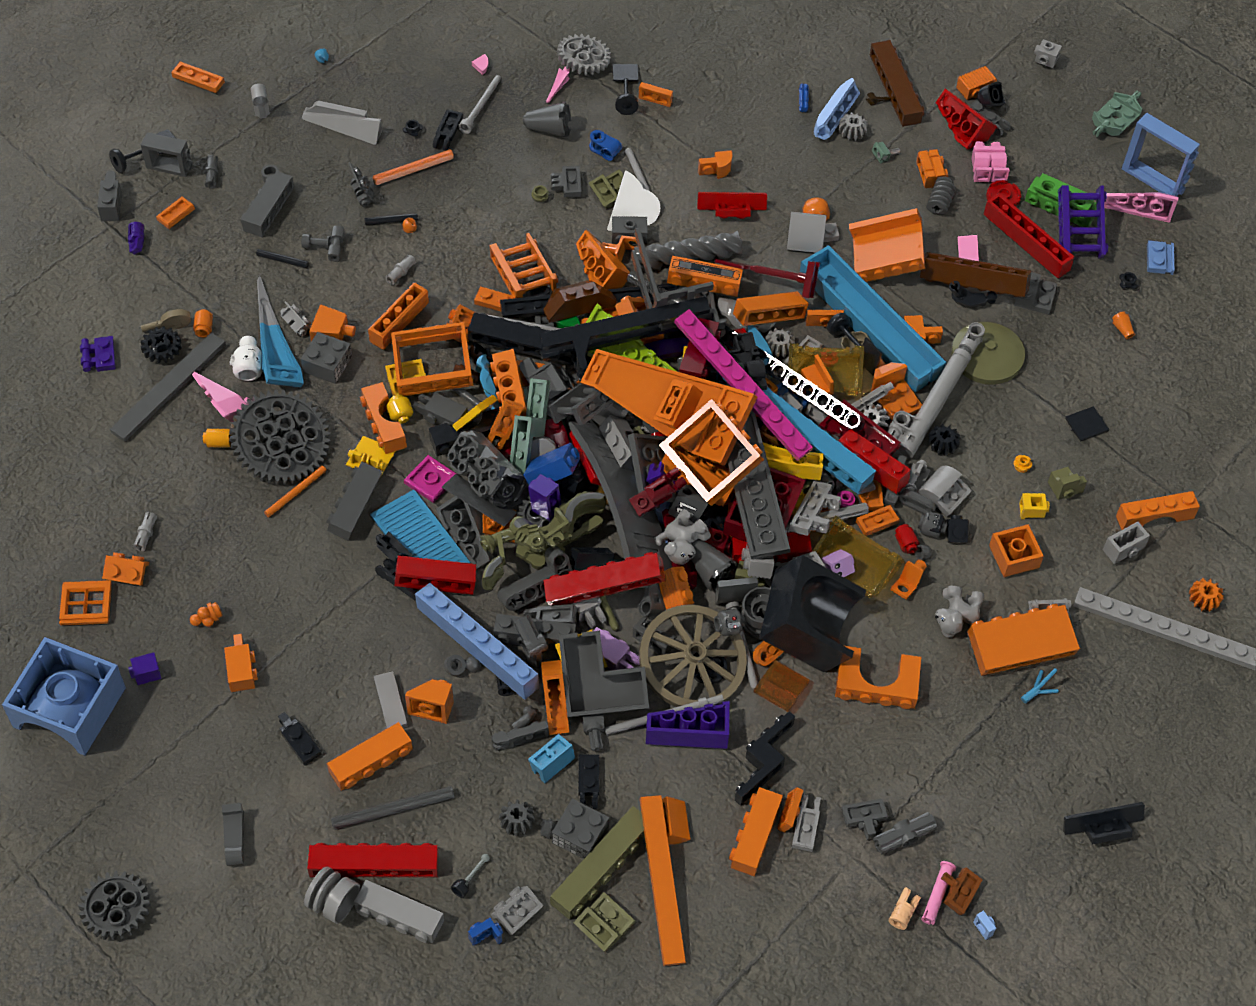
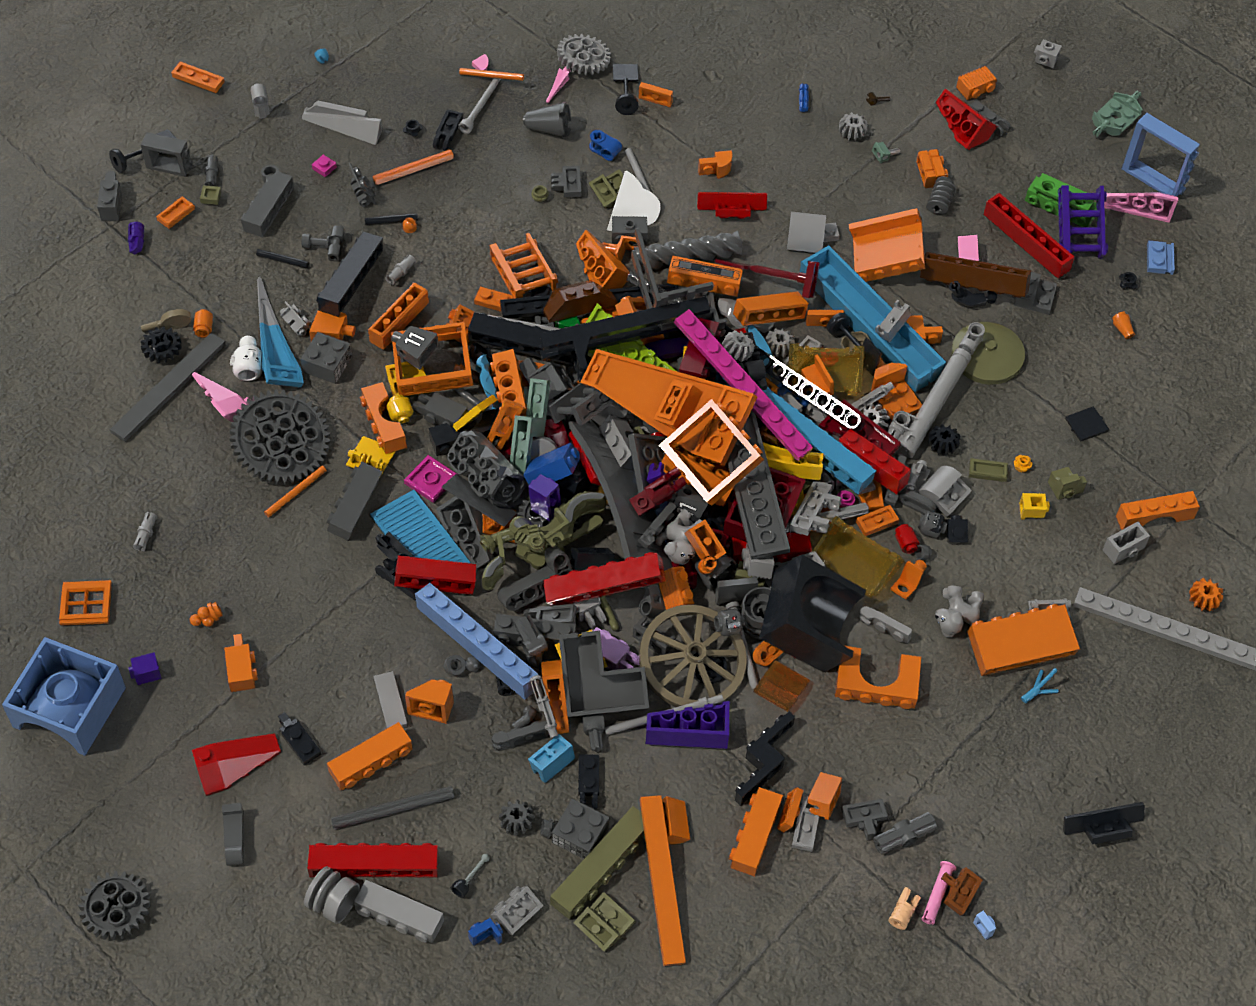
(104, 354): dark purple plate -> none
(124, 569): orange bracket -> none
(210, 195): none -> olive plate
(217, 438): light orange brick -> none
(230, 760): none -> red wedge
(324, 165): none -> dark pink plate
(350, 274): none -> black brick
(415, 345): none -> dark grey torso
(491, 74): none -> orange bar
(544, 705): none -> light grey piece
(656, 527): none -> dark grey hinge
(705, 545): none -> orange hinge
(738, 345): none -> light grey gear
(817, 206): orange hair -> none
(825, 794): none -> orange hinge
(836, 109): light blue brick -> none
(840, 562): lavender brick -> none
(885, 624): none -> light grey hinge
(893, 321): none -> light grey hinge
(896, 83): reddish brown brick -> none
(988, 470): none -> olive tile
(989, 162): bright pink hips -> none
(991, 95): black piece -> none
(1009, 191): red tile -> none
(1016, 550): orange brick -> none

